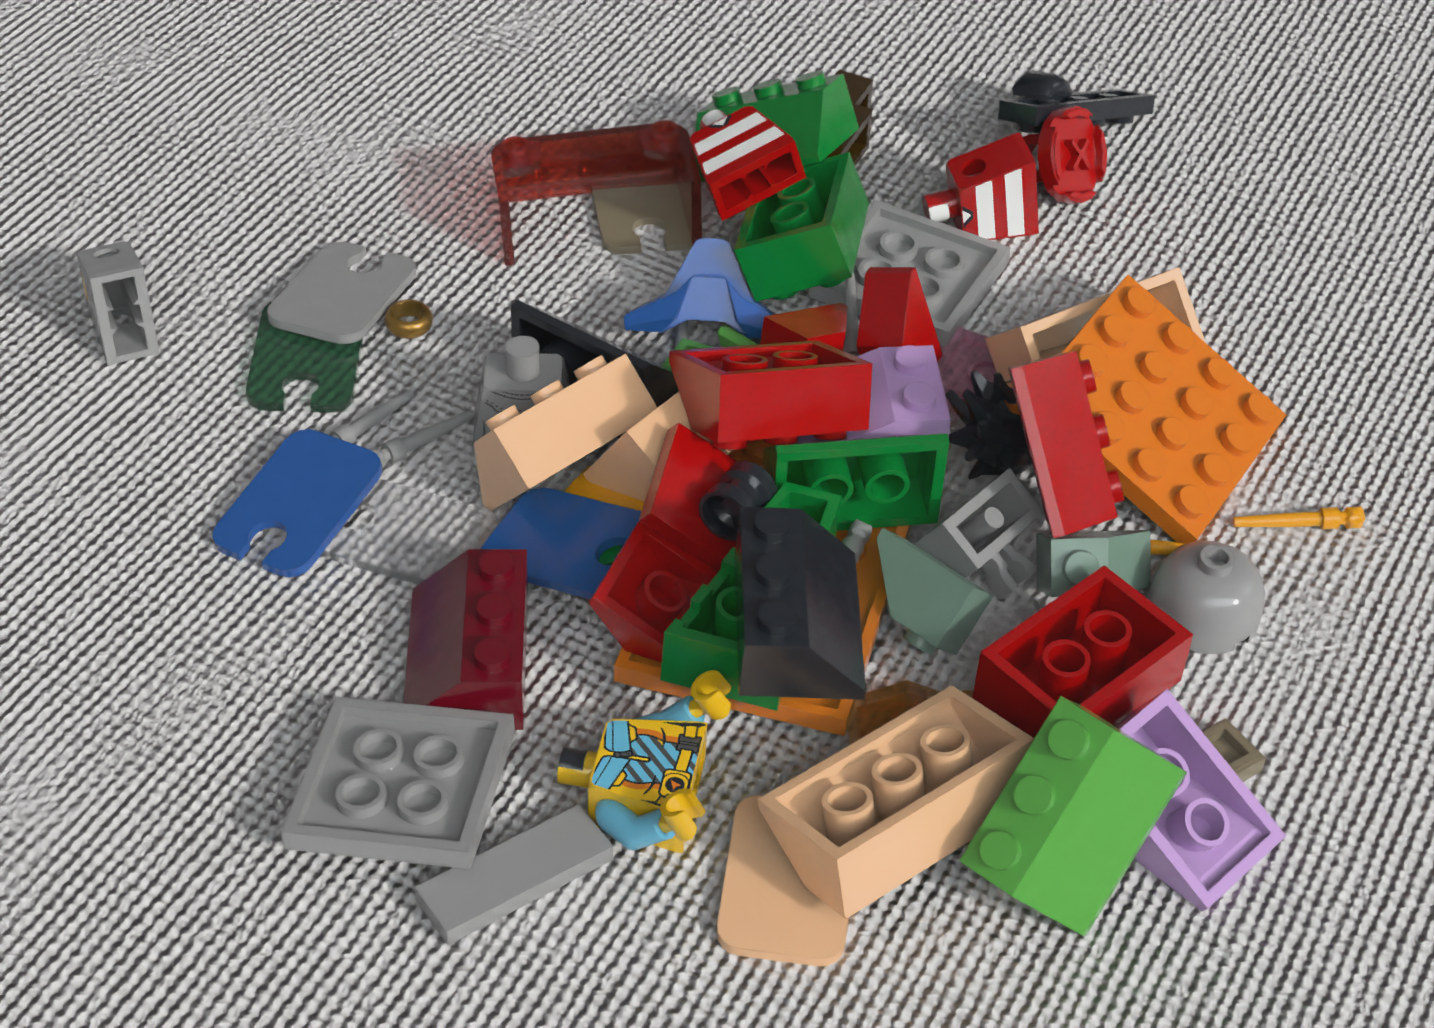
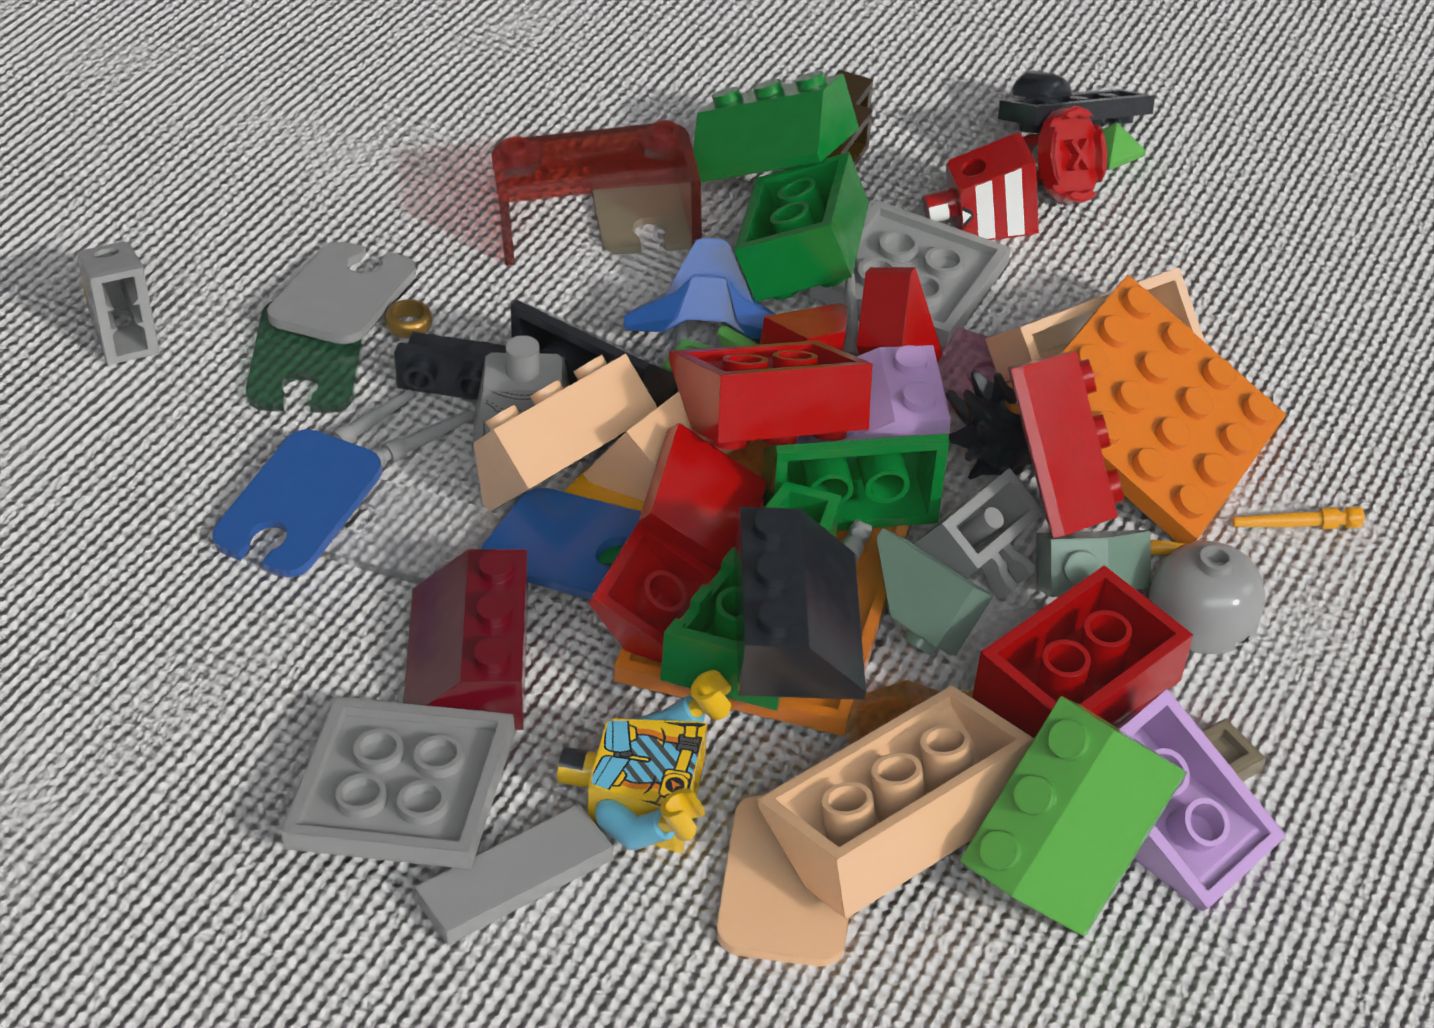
(442, 364): none -> black bracket
(740, 485): black wheel -> none
(744, 158): red torso -> none
(1121, 146): none -> bright green slope

